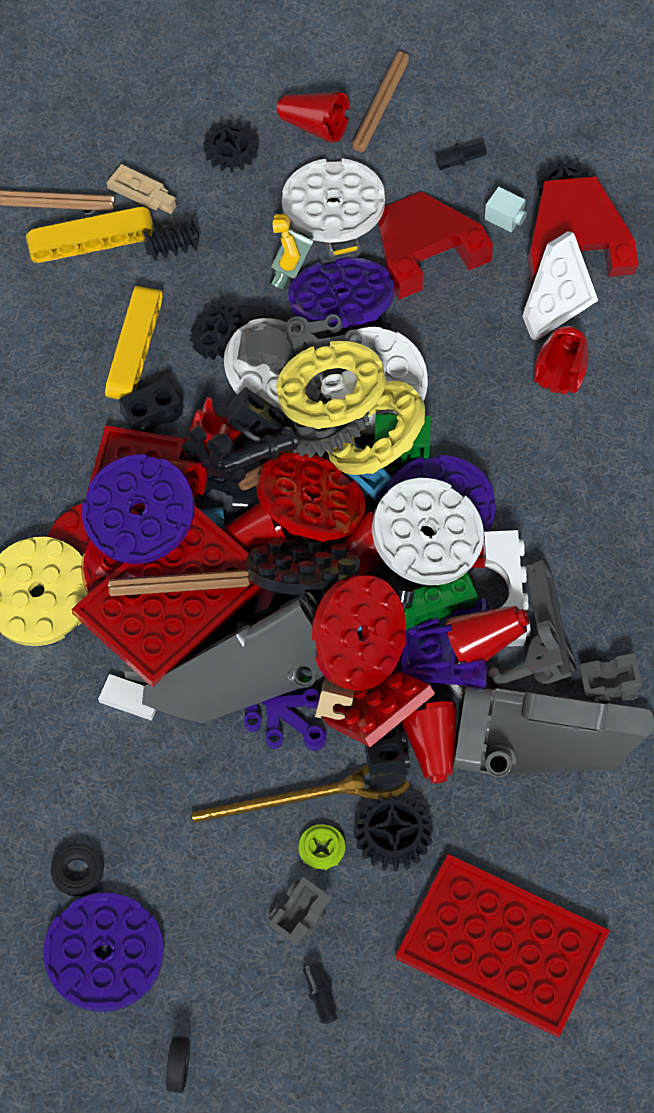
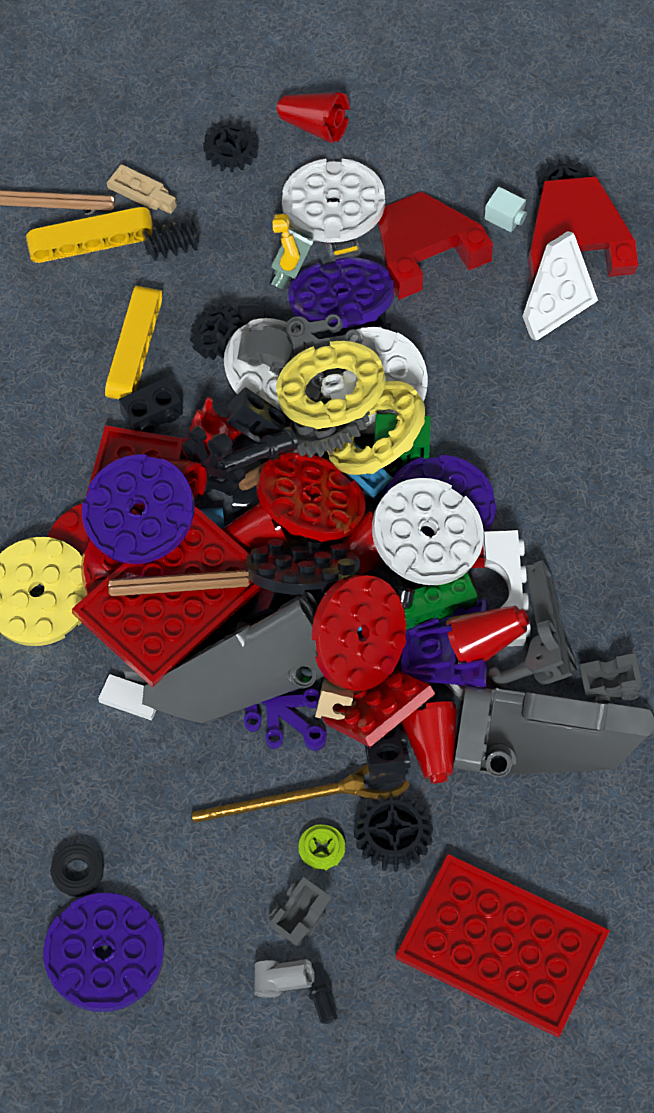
(178, 1064): black tyre -> none
(274, 977): none -> light grey piece
(380, 101): medium nougat axle -> none
(460, 156): black axle -> none
(562, 361): red hair -> none

